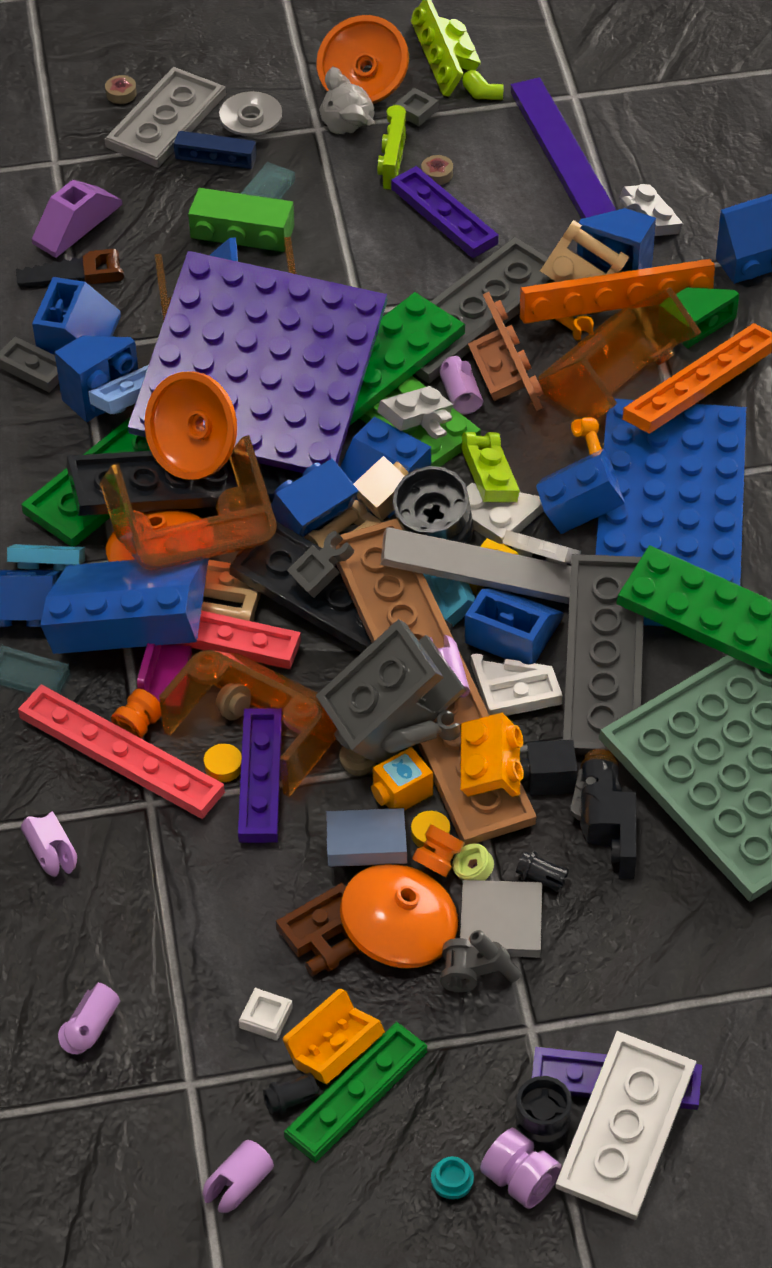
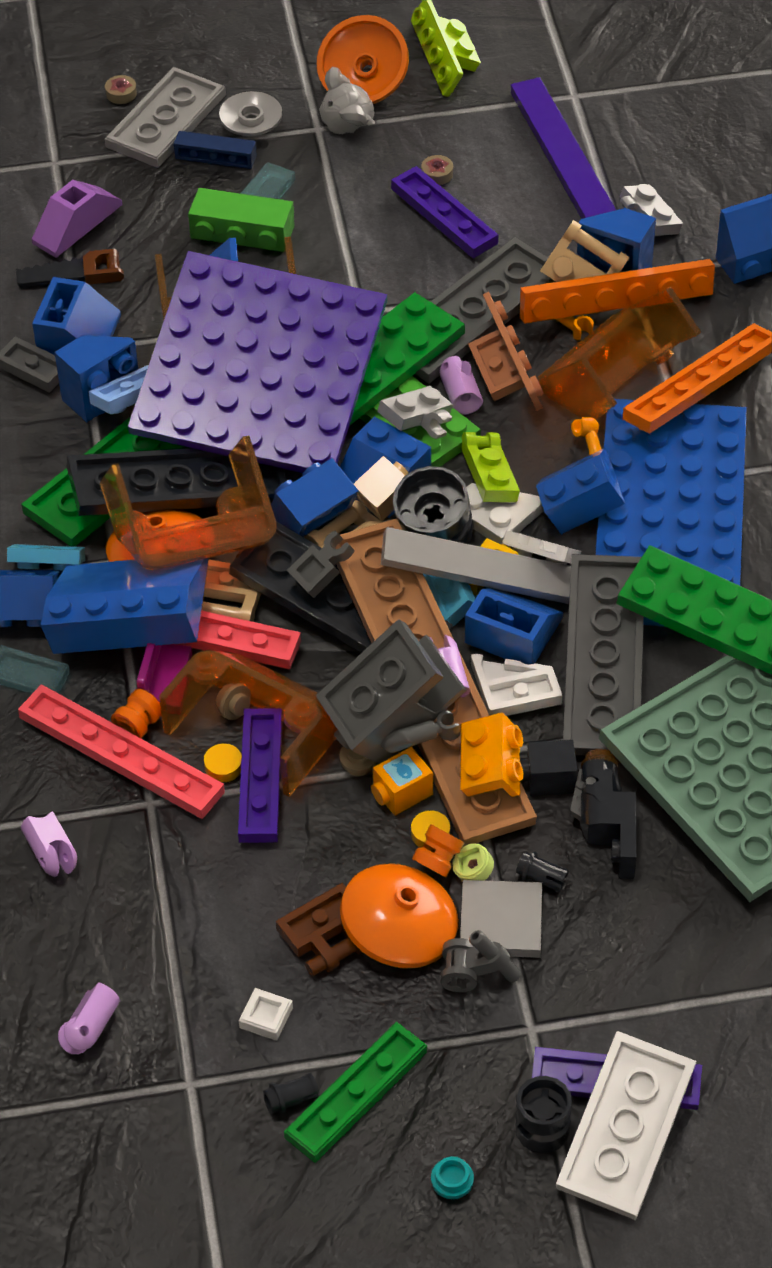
(177, 430): orange dish -> none
(240, 1172): lavender piece -> none
(331, 1037): light orange bracket -> none
(366, 837): sand blue tile -> none
(392, 145): lime plate -> none
(418, 106): dark grey plate -> none
(479, 88): lime arm -> none
(515, 1164): lavender wheel -> none
(708, 309): green slope -> none

